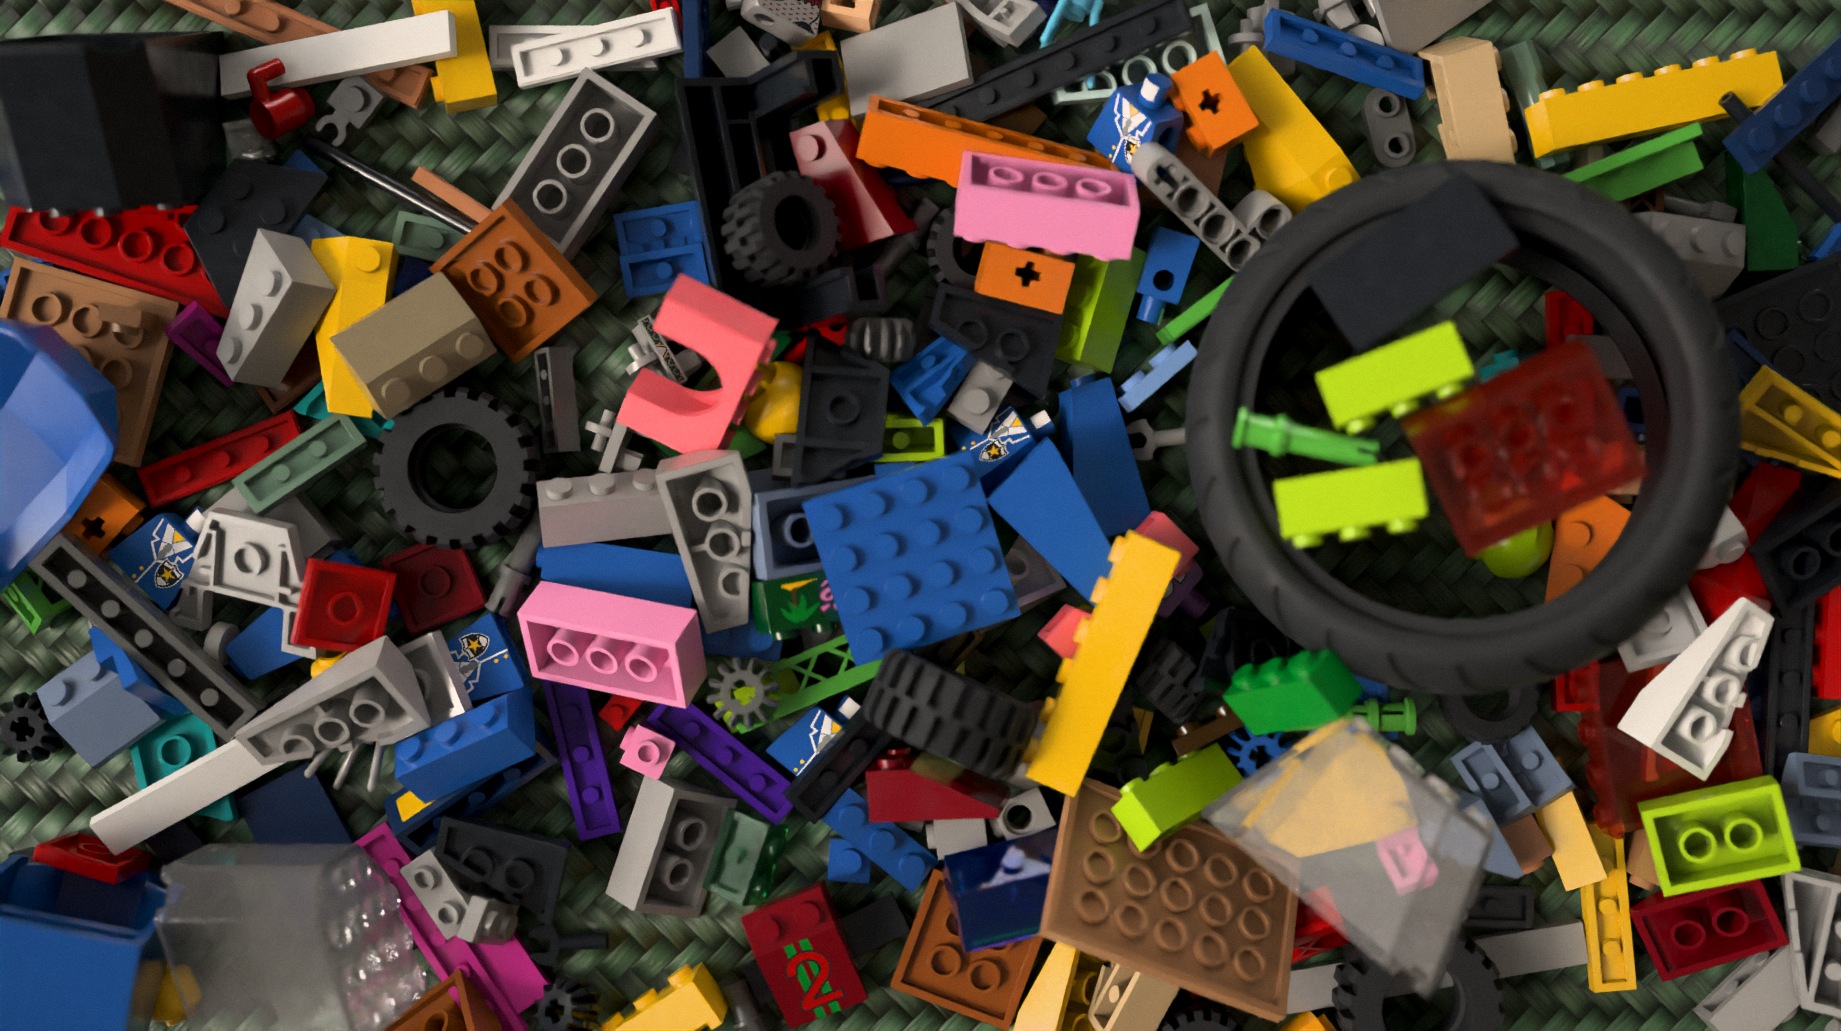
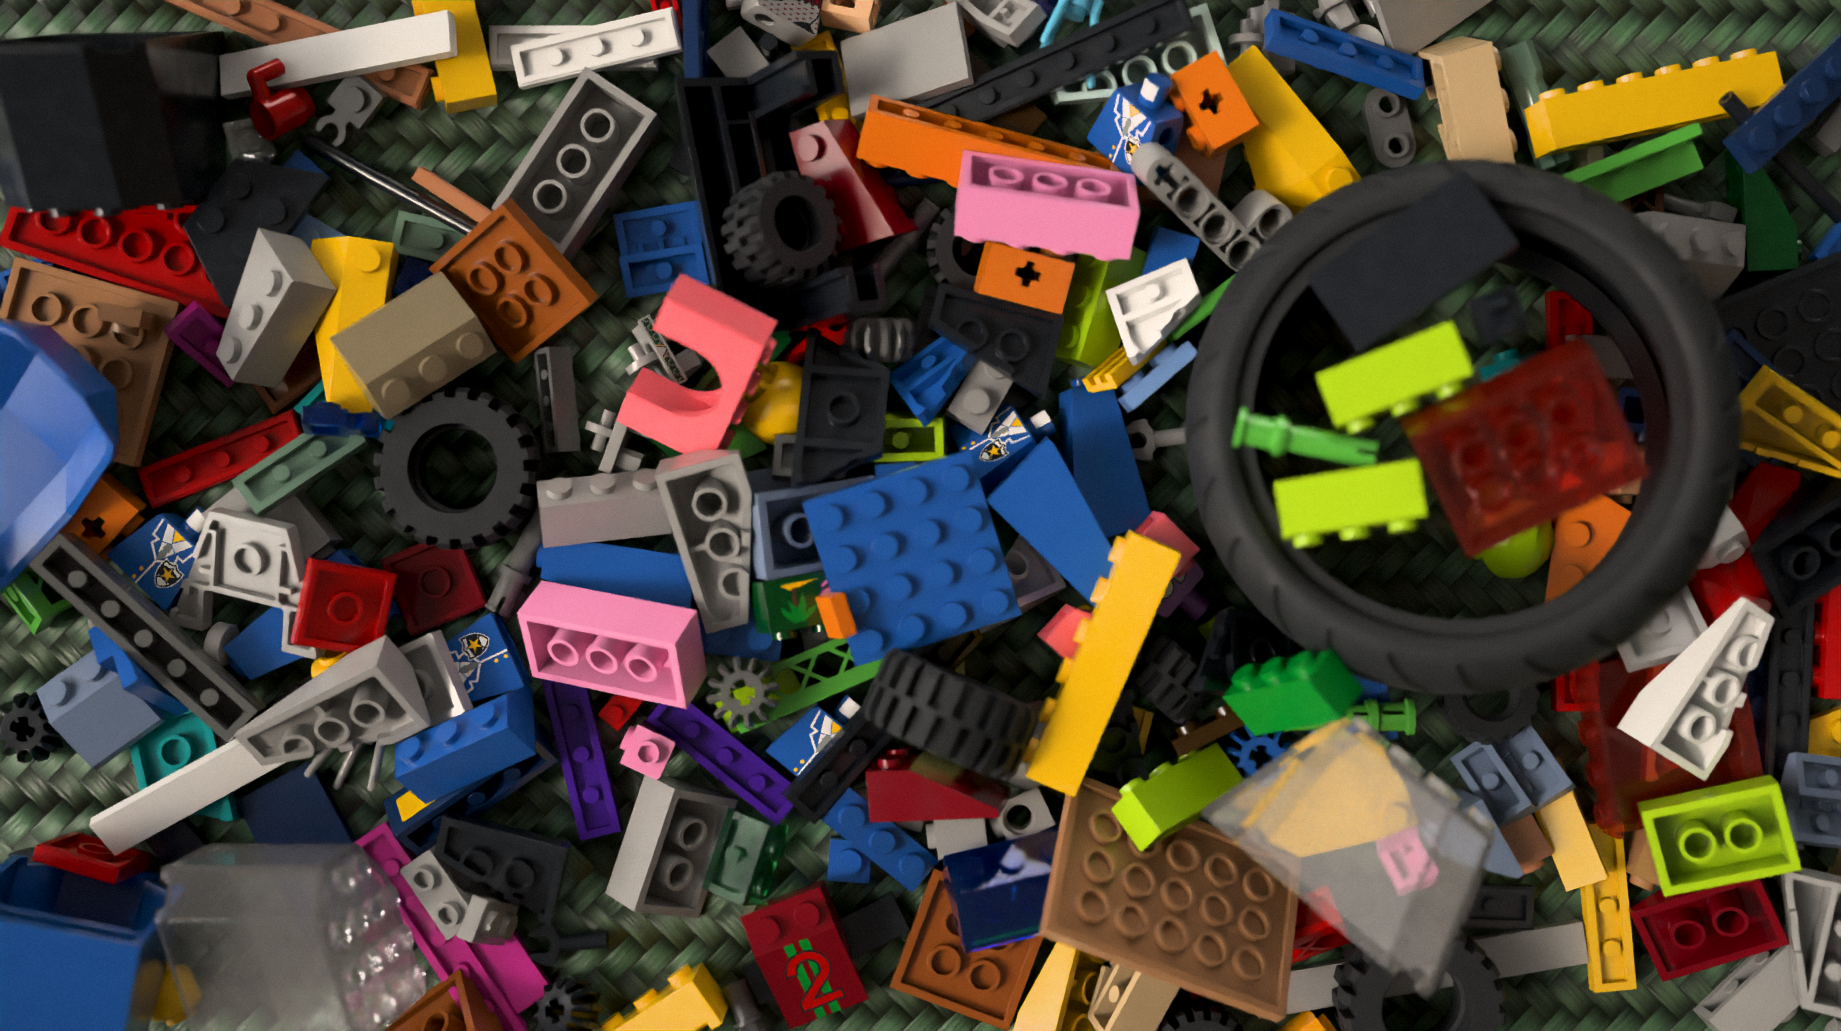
(331, 420): none -> clear blue plate
(836, 615): none -> orange tile
(1117, 369): none -> yellow tile
(1153, 306): none -> white wing
(1498, 314): none -> black tile

